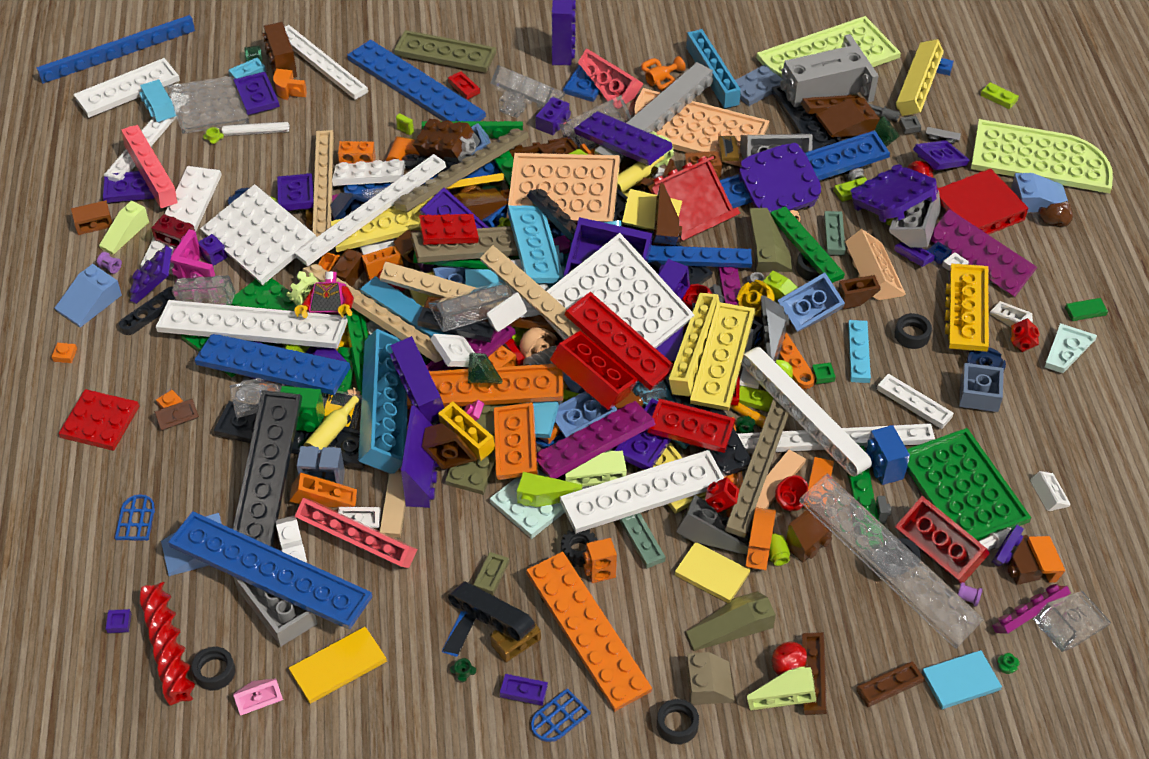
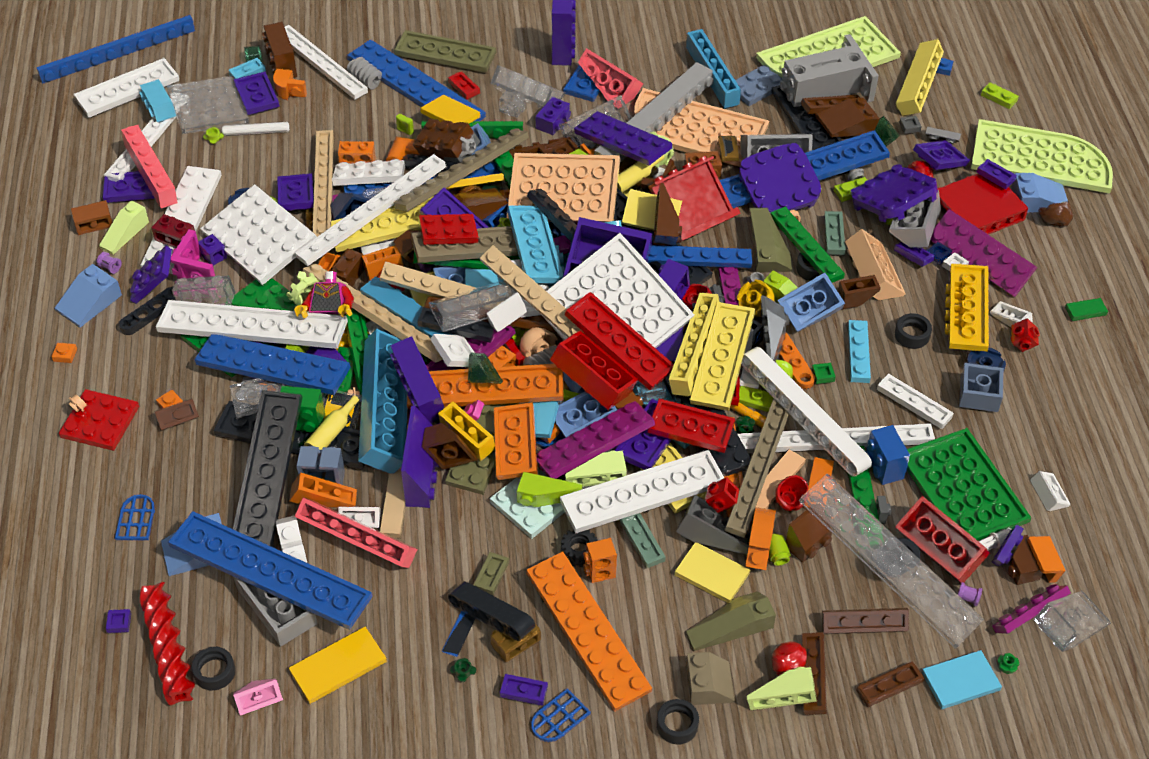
(77, 403): none -> light nougat plate
(365, 72): none -> light grey piece
(448, 109): none -> yellow tile
(660, 73): orange piece -> none
(865, 620): none -> reddish brown plate
(889, 114): dark grey axle -> none
(996, 174): none -> dark purple plate
(1068, 347): light aqua wing -> none

